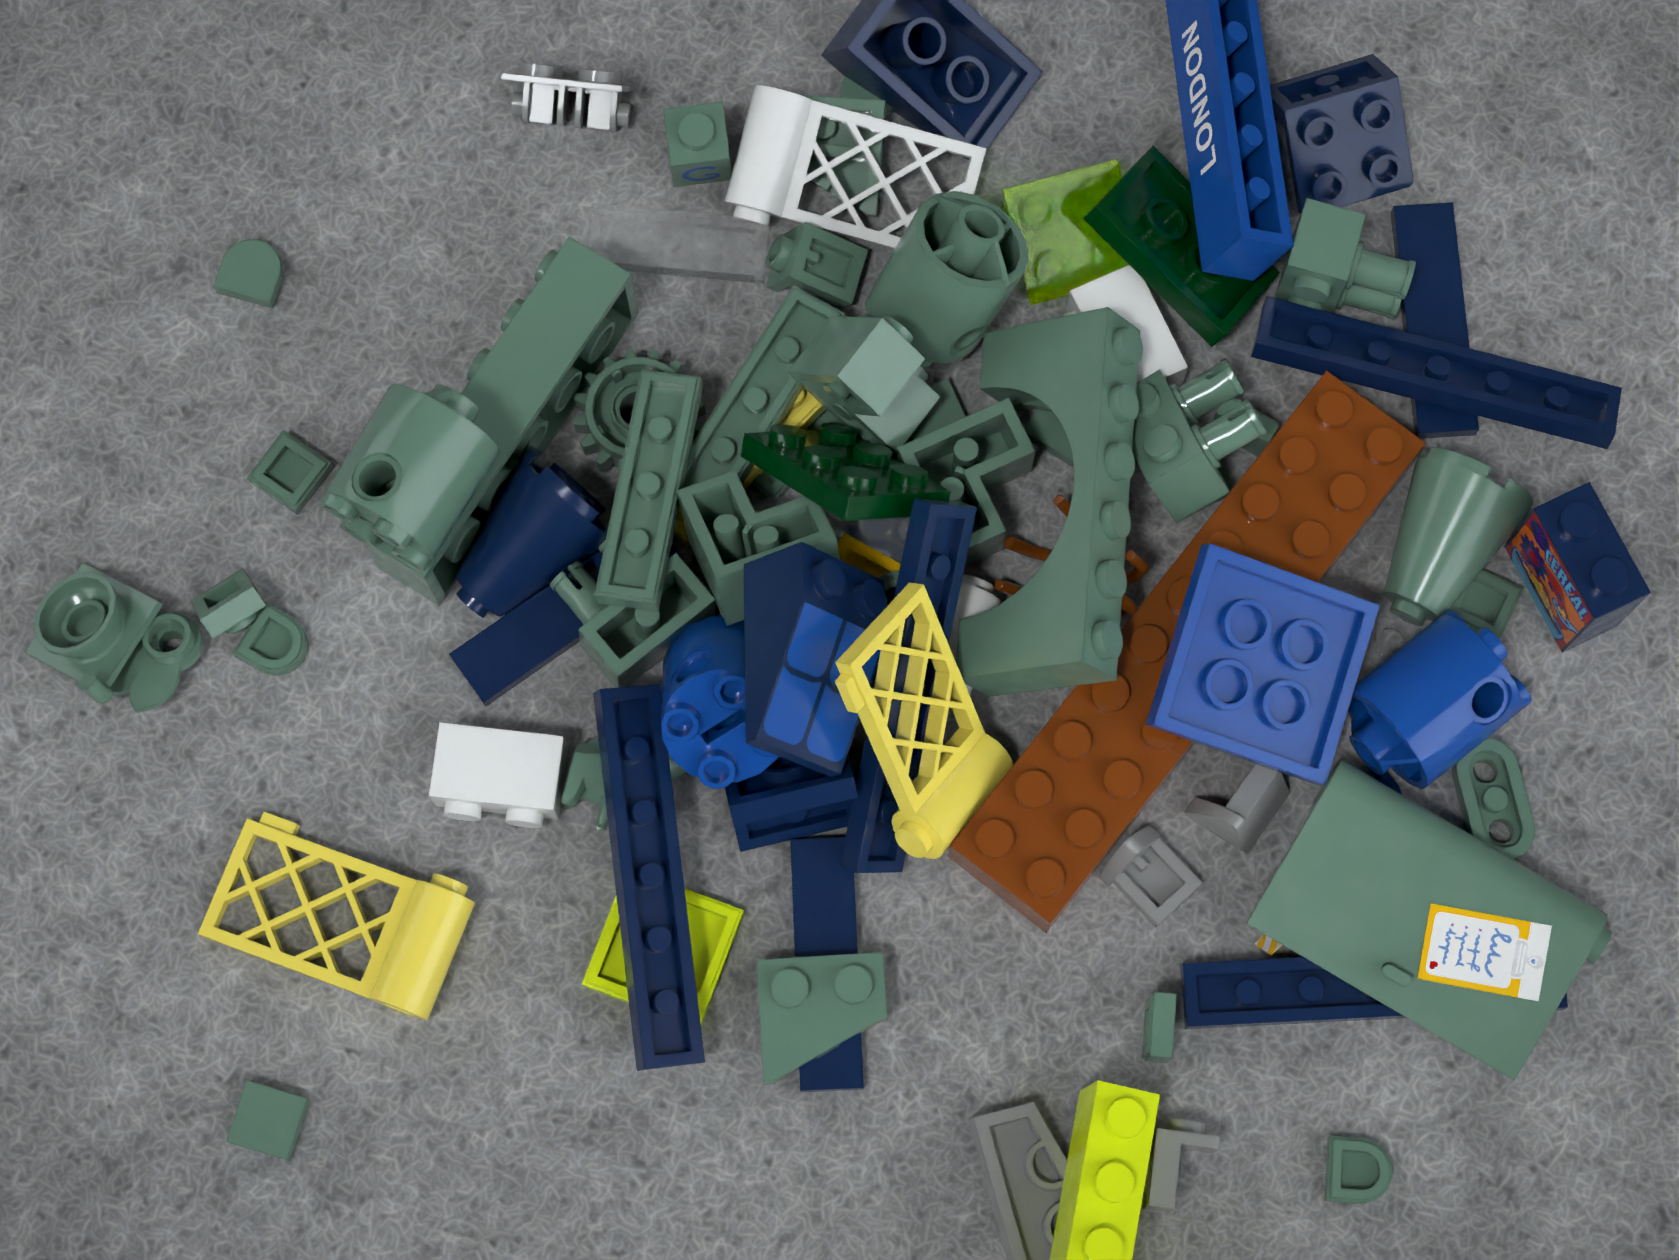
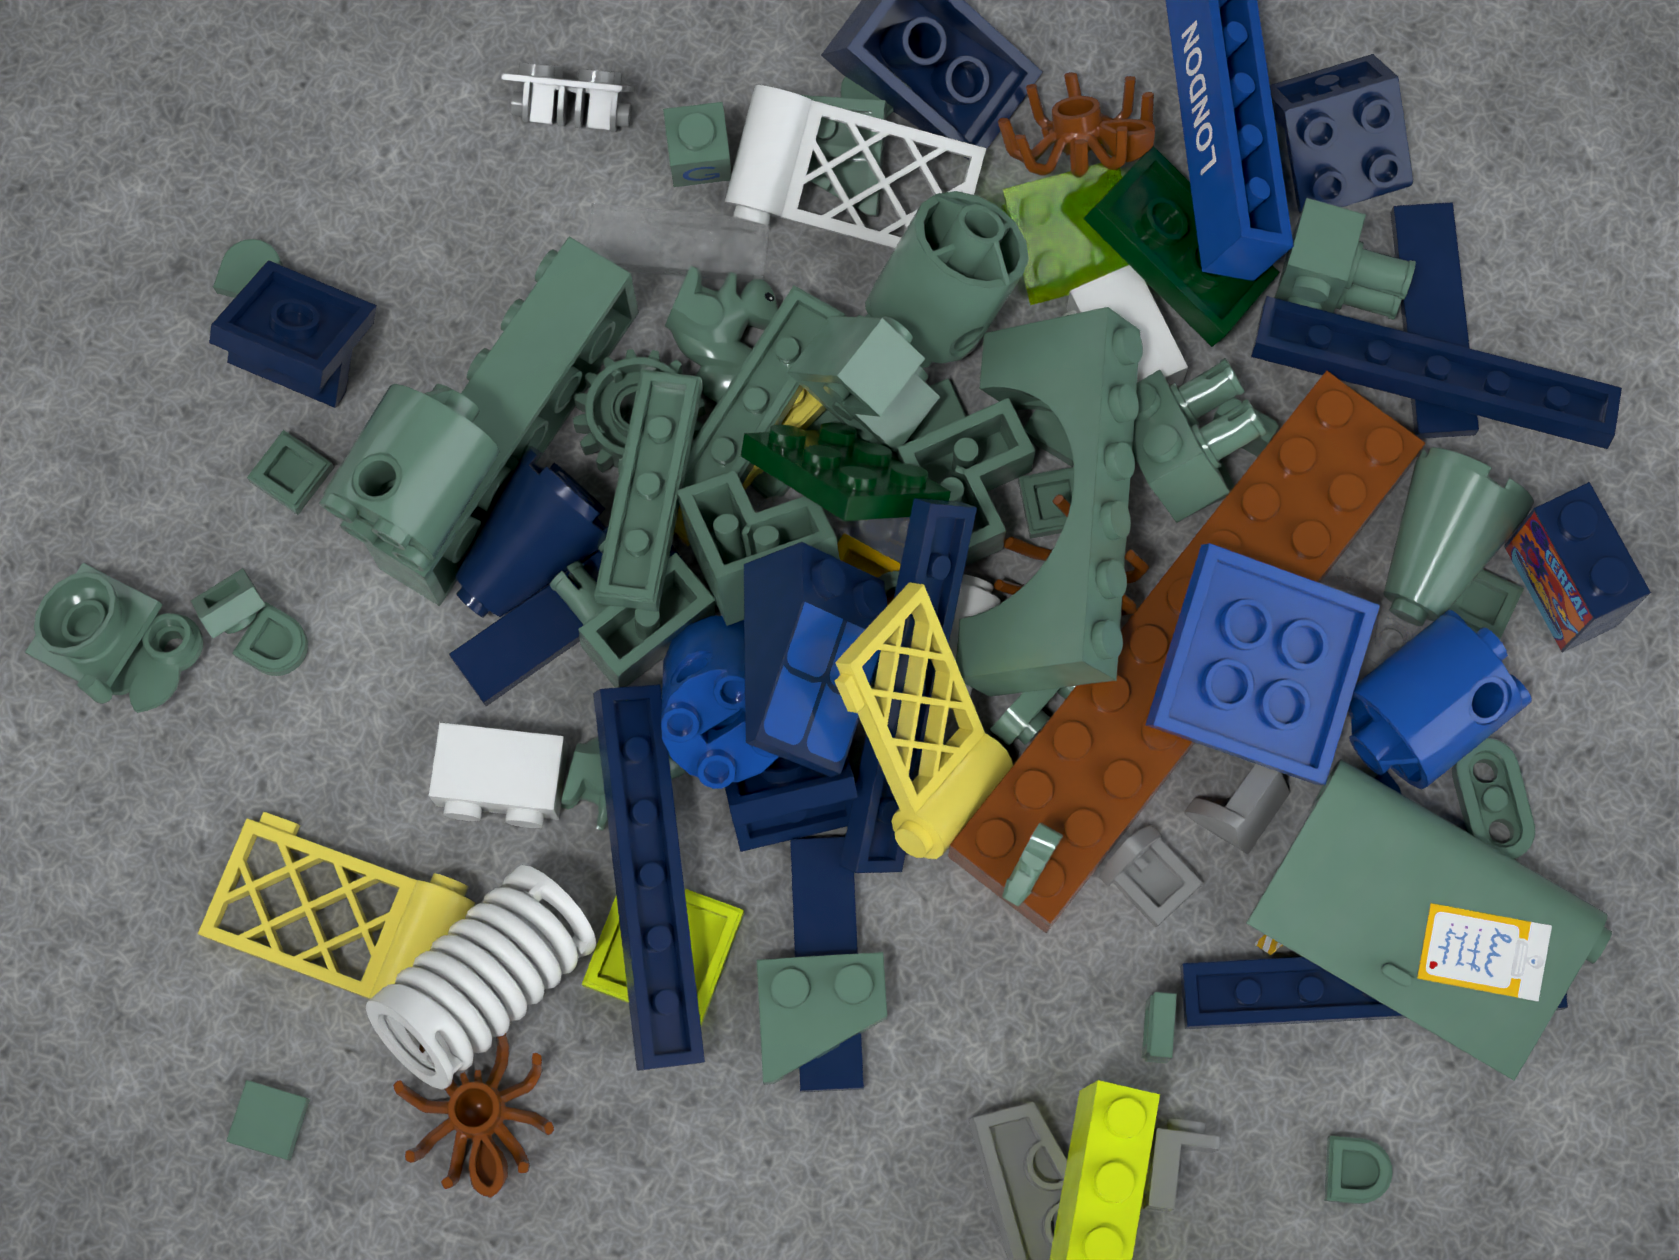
(294, 332): none -> dark blue bracket
(476, 1113): none -> dark orange animal
(480, 976): none -> white piece
(712, 323): none -> sand green animal
(816, 264): sand green bracket -> none
(1025, 715): none -> sand green plate
(1031, 864): none -> sand green piece
(1037, 496): none -> sand green tile
(1082, 127): none -> dark orange animal

